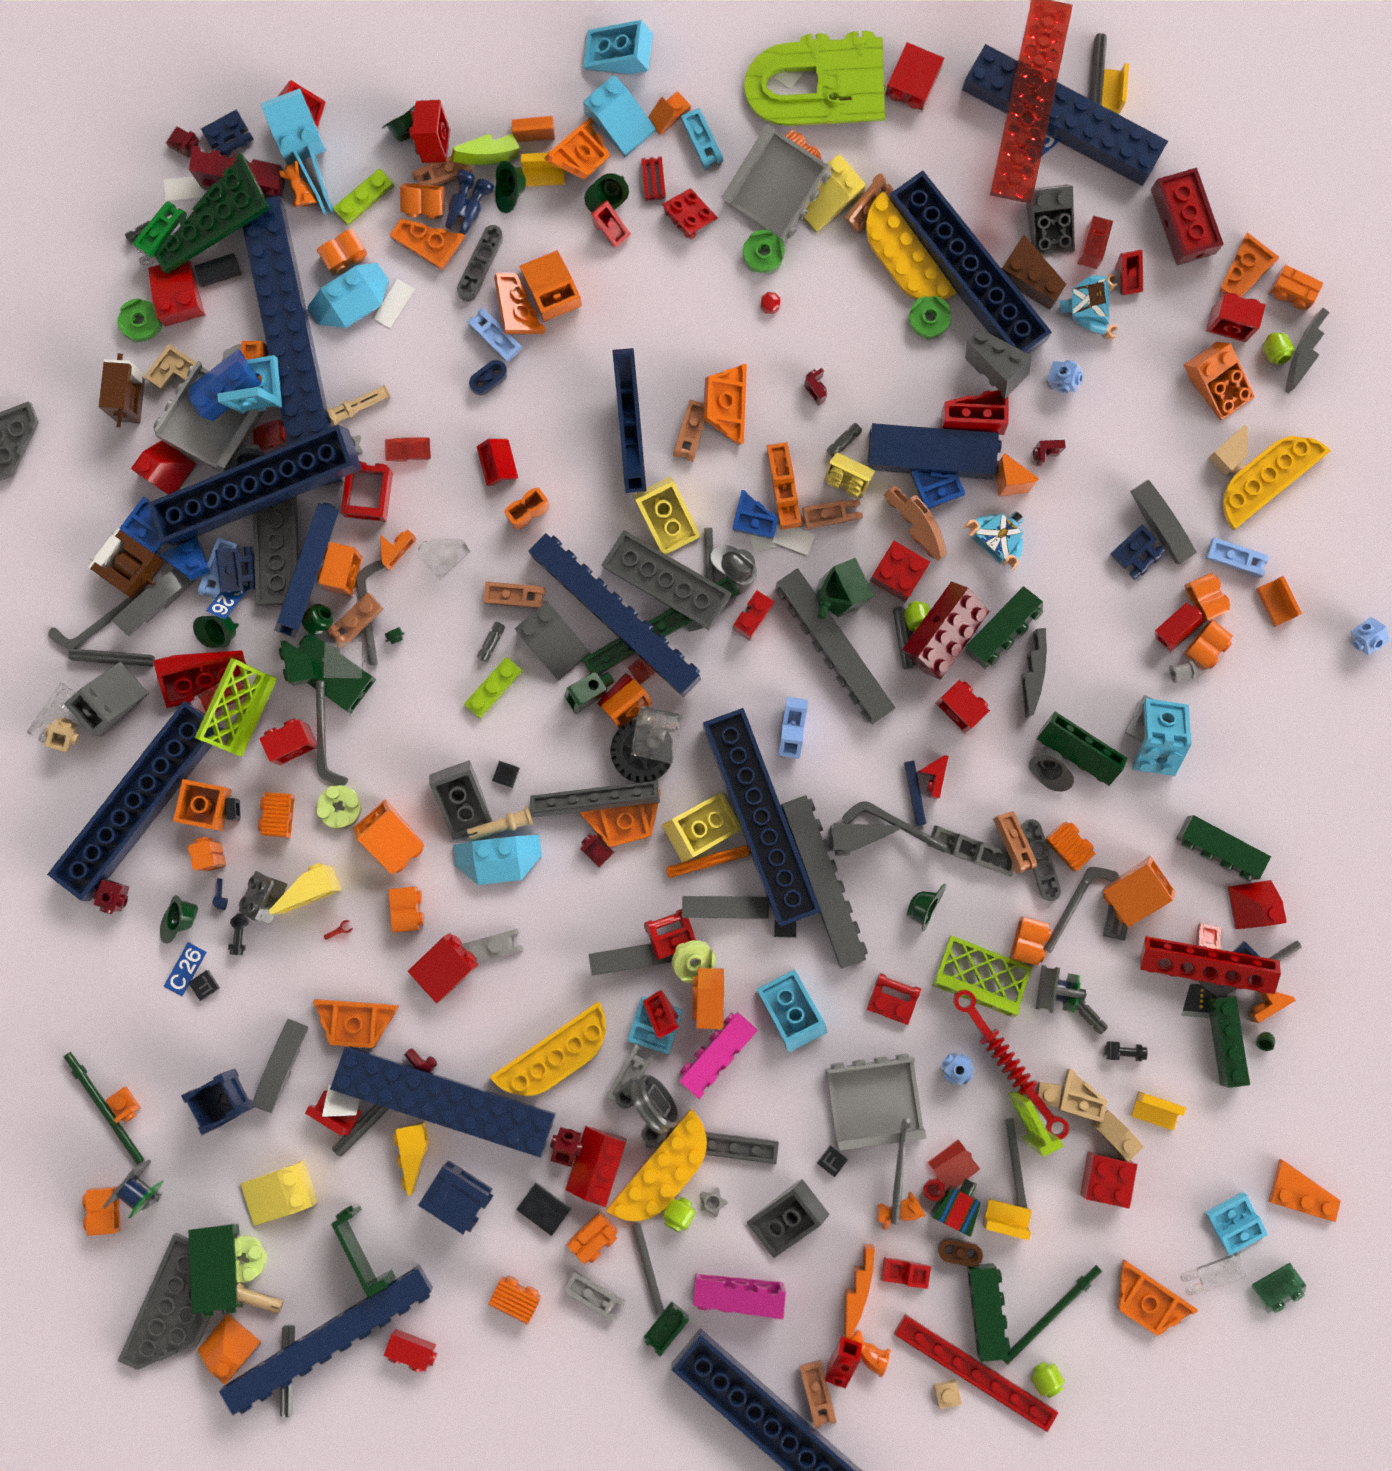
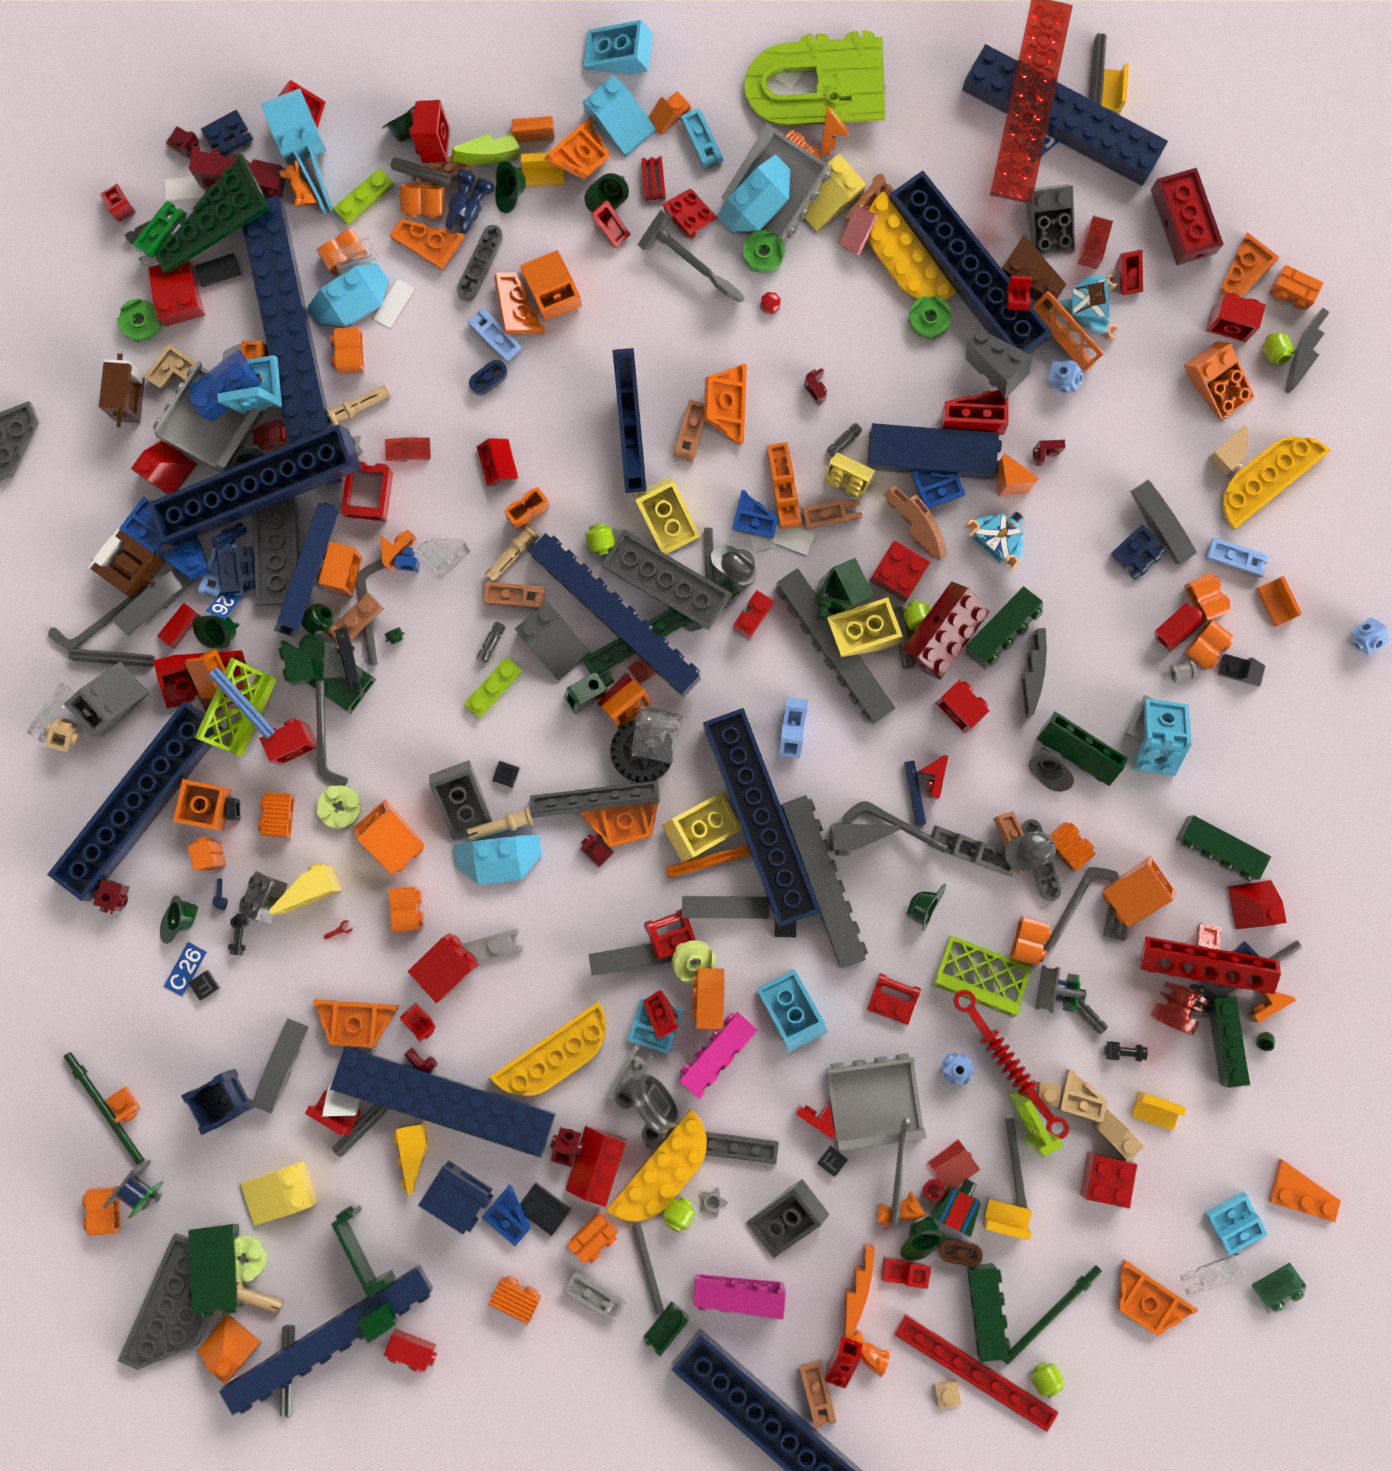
(117, 203): none -> red slope
(178, 626): none -> red slope
(199, 671): none -> orange panel
(228, 536): none -> dark blue axle
(241, 702): none -> medium blue axle
(348, 350): none -> orange brick
(348, 660): none -> black pin
(354, 255): none -> clear slope
(376, 1321): none -> dark green slope
(407, 561): none -> blue tile
(418, 1022): none -> red bracket
(420, 172): none -> dark grey axle
(508, 1216): none -> blue wing
(518, 546): none -> tan pin
(600, 539): none -> lime head
(657, 232): none -> dark grey piece
(757, 197): none -> medium azure wedge
(822, 1122): none -> red slope
(832, 126): none -> orange slope
(858, 229): none -> slope
(865, 628): none -> light yellow slope
(914, 76): red brick -> none
(923, 1239): none -> dark green piece
(1019, 293): none -> red bracket
(1030, 851): none -> dark grey piece
(1062, 334): none -> orange fence
(1179, 1008): none -> clear red wheel
(1241, 669): none -> black slope

